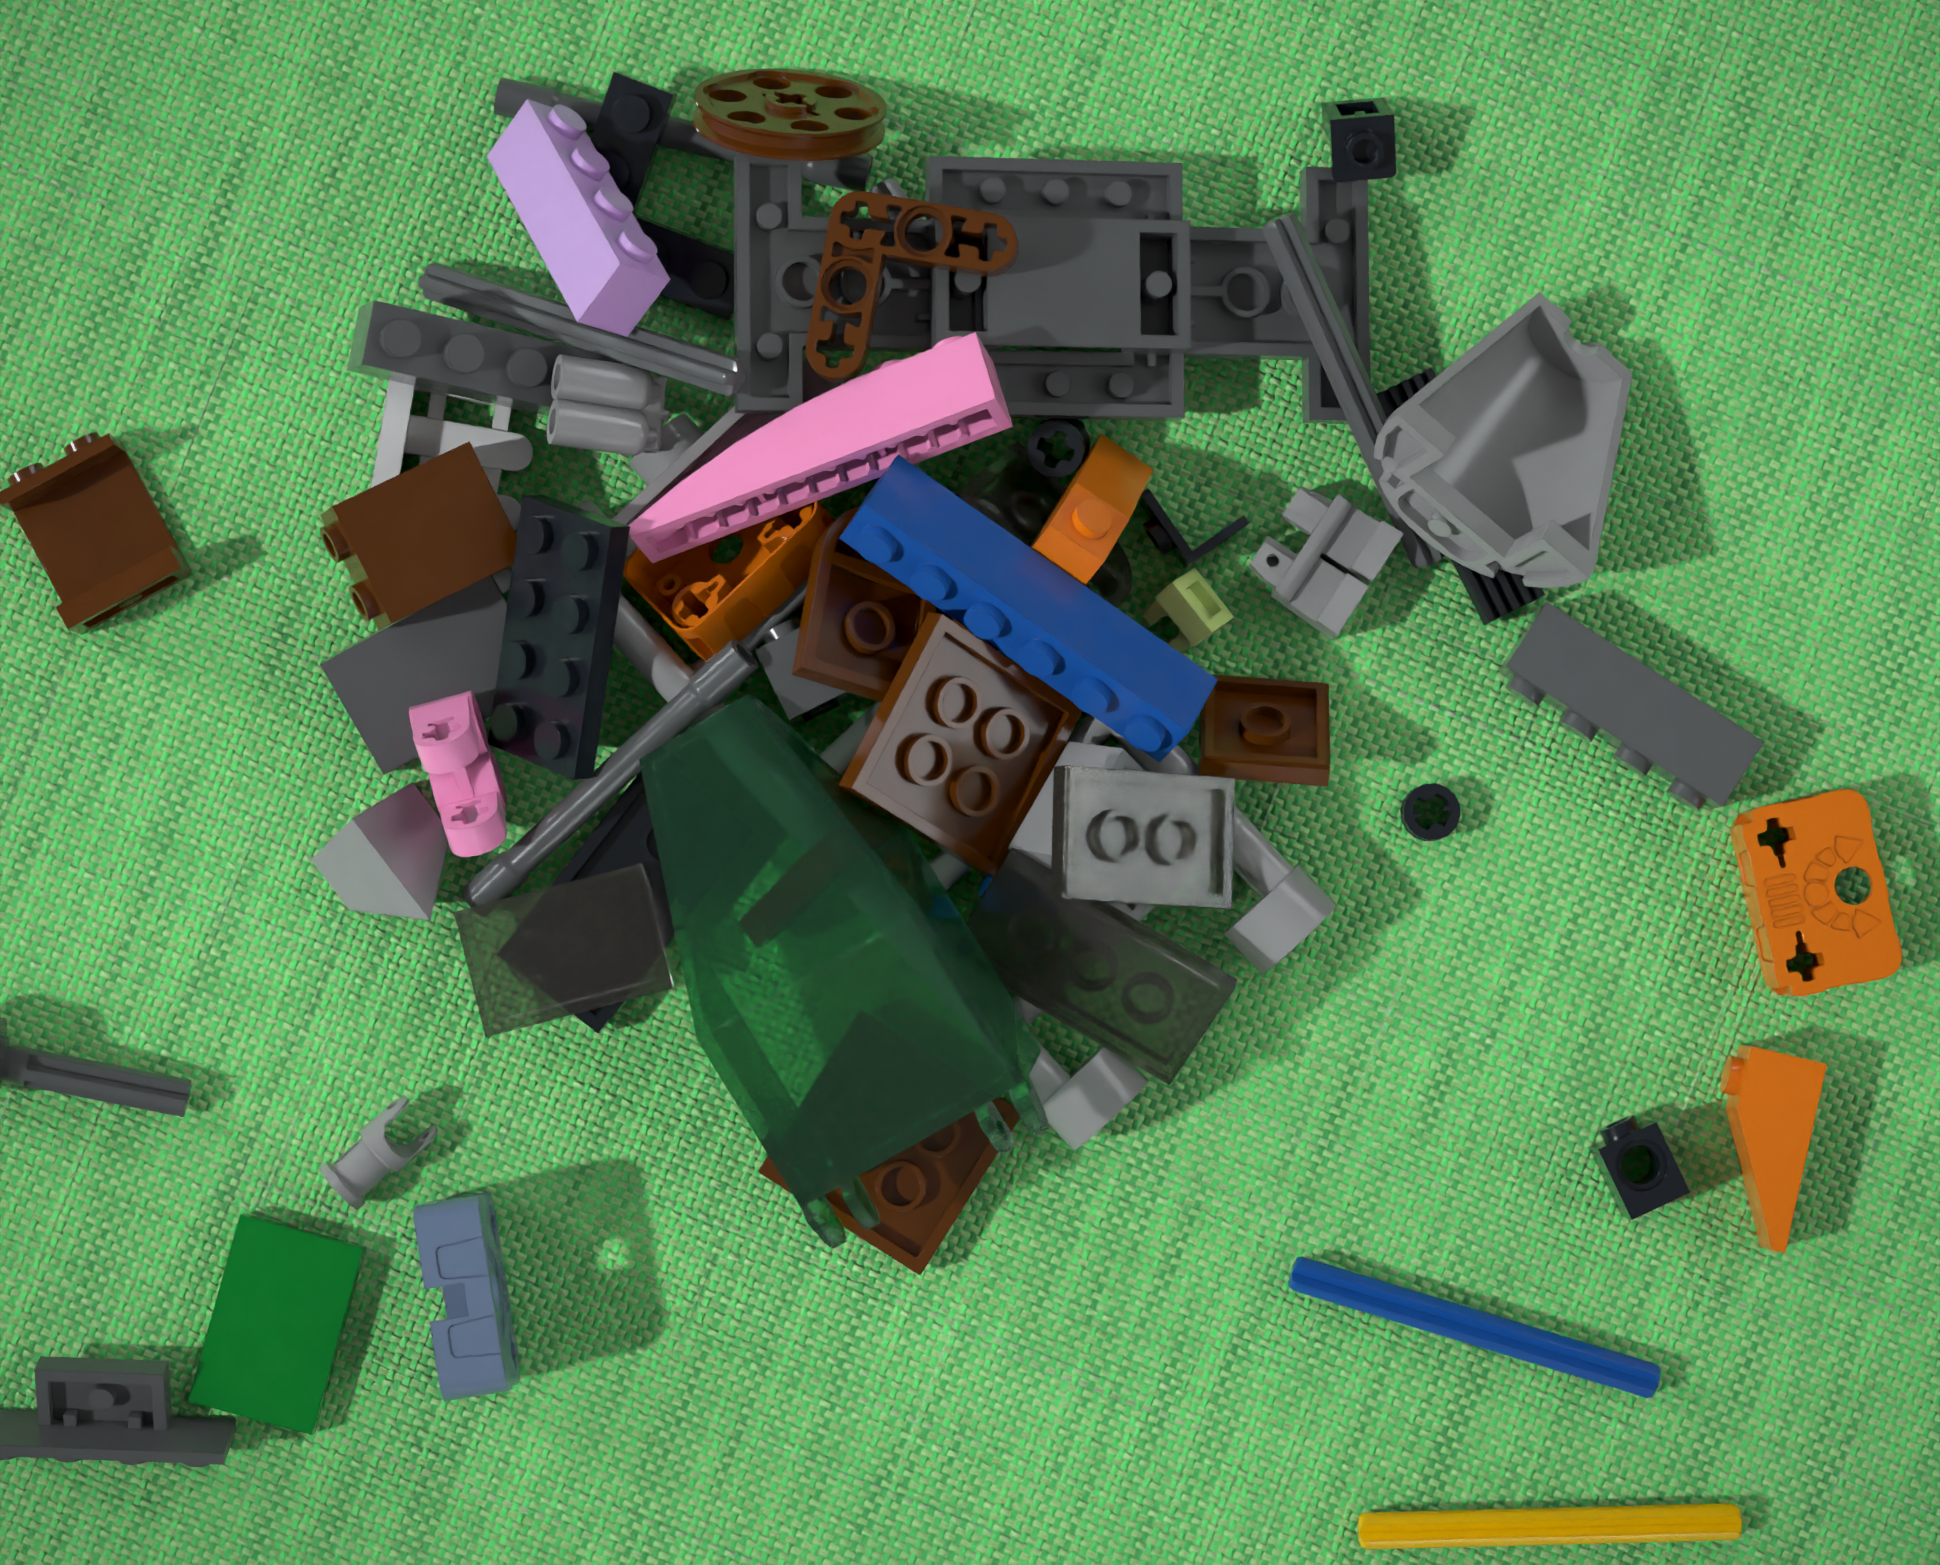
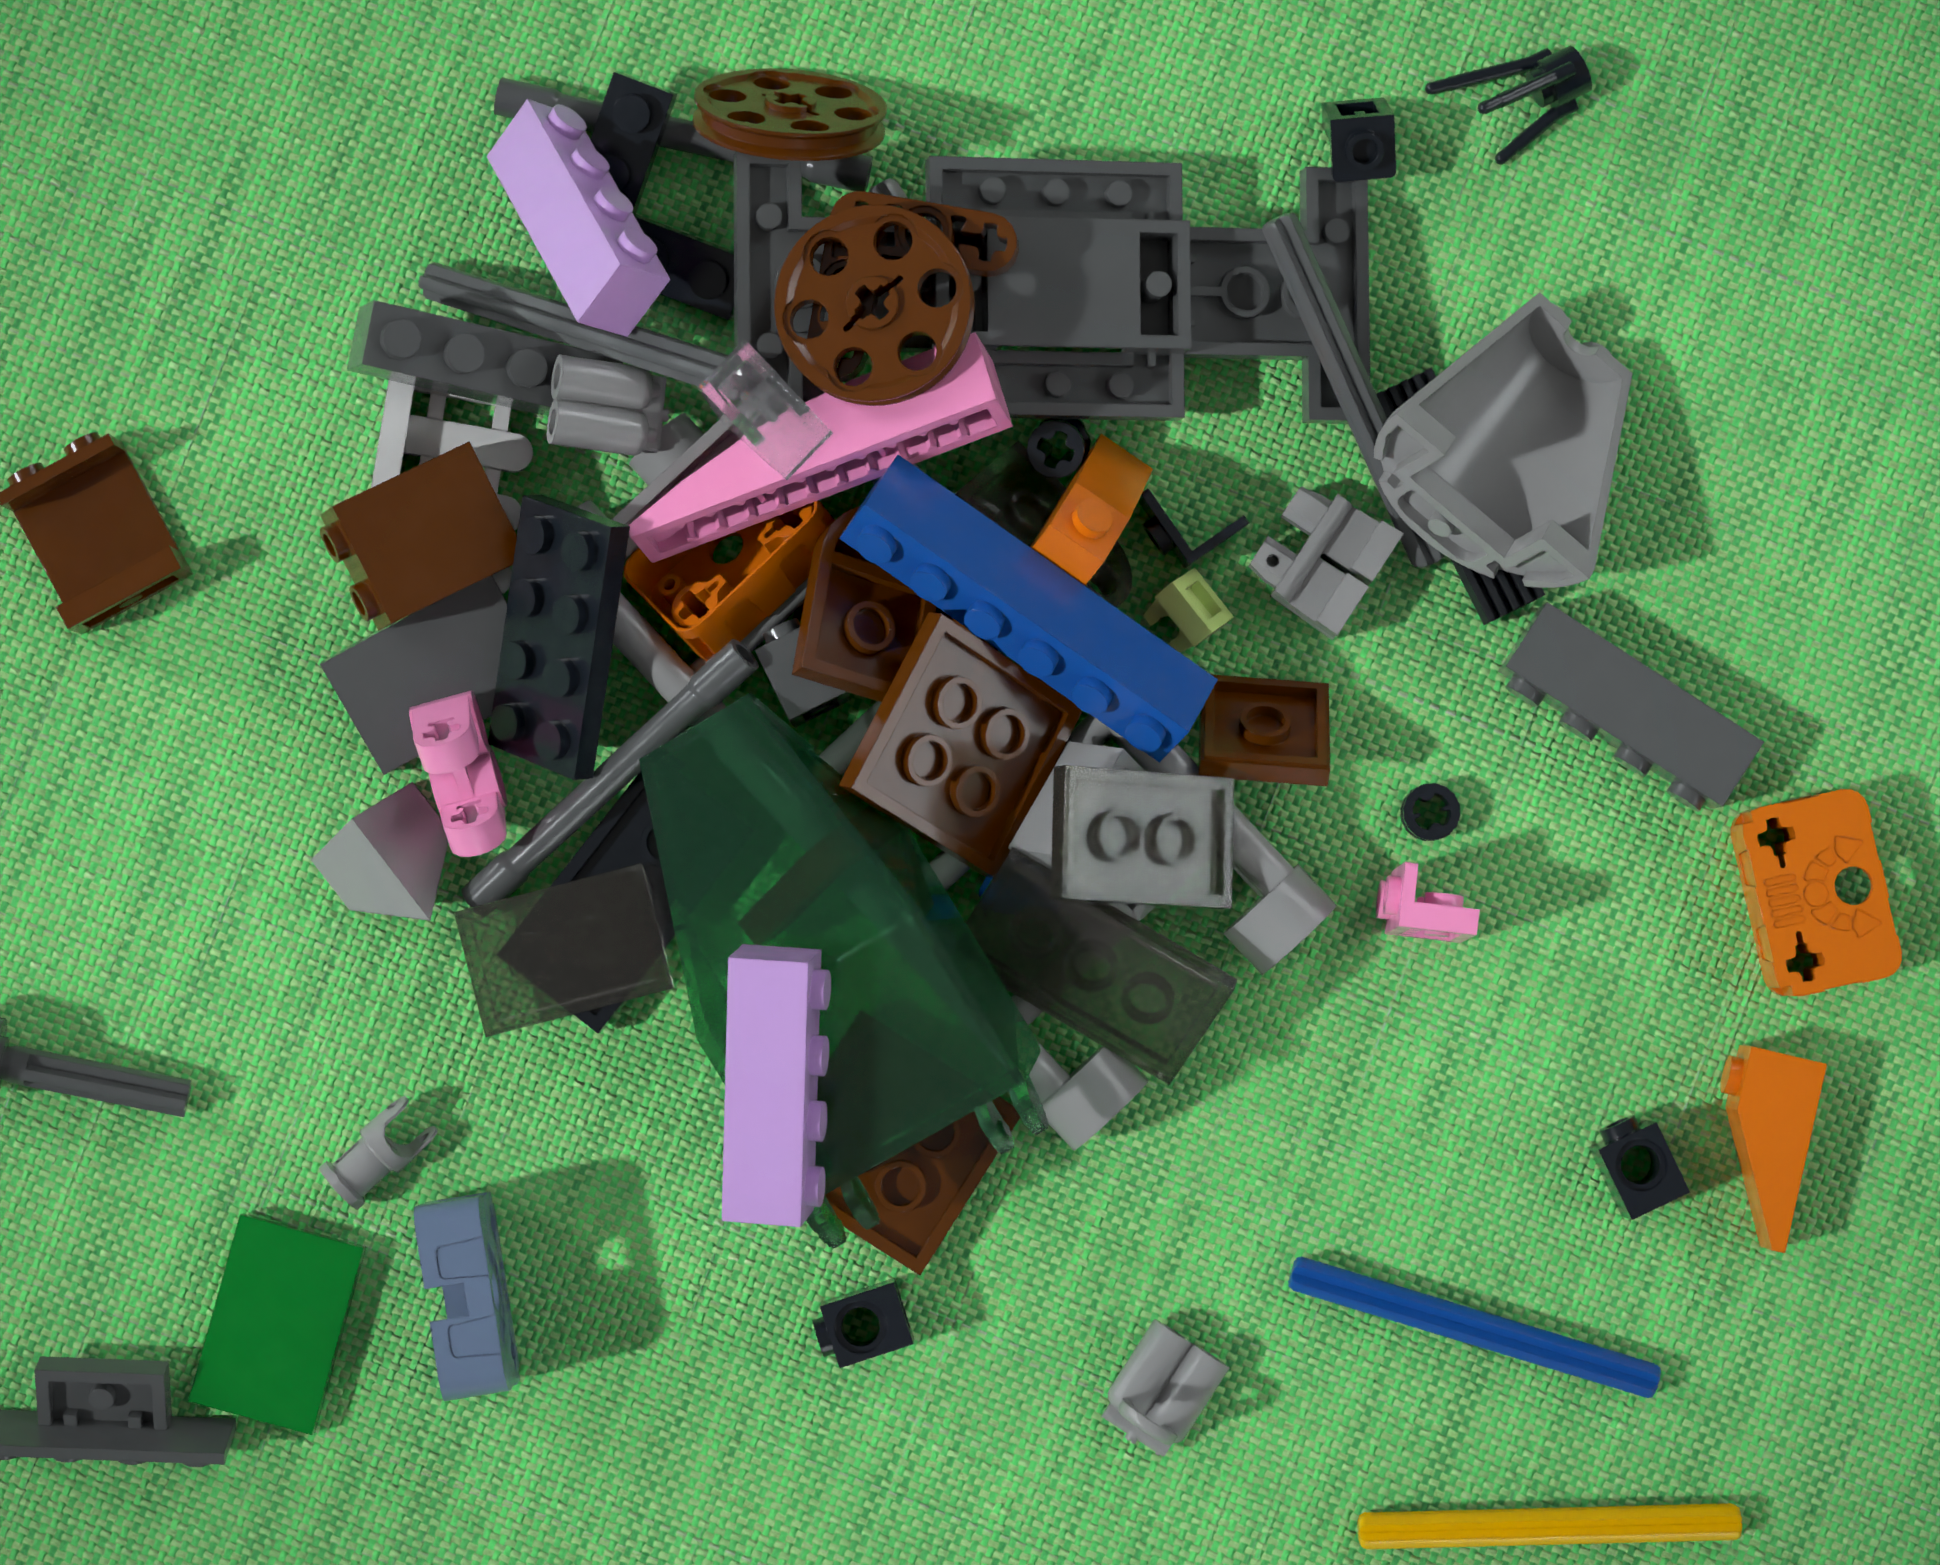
(763, 410): none -> clear slope
(773, 1085): none -> lavender brick
(865, 272): none -> reddish brown wedge
(885, 1302): none -> black brick
(1162, 1388): none -> light grey piece
(1431, 917): none -> bright pink bracket
(1552, 80): none -> black plant

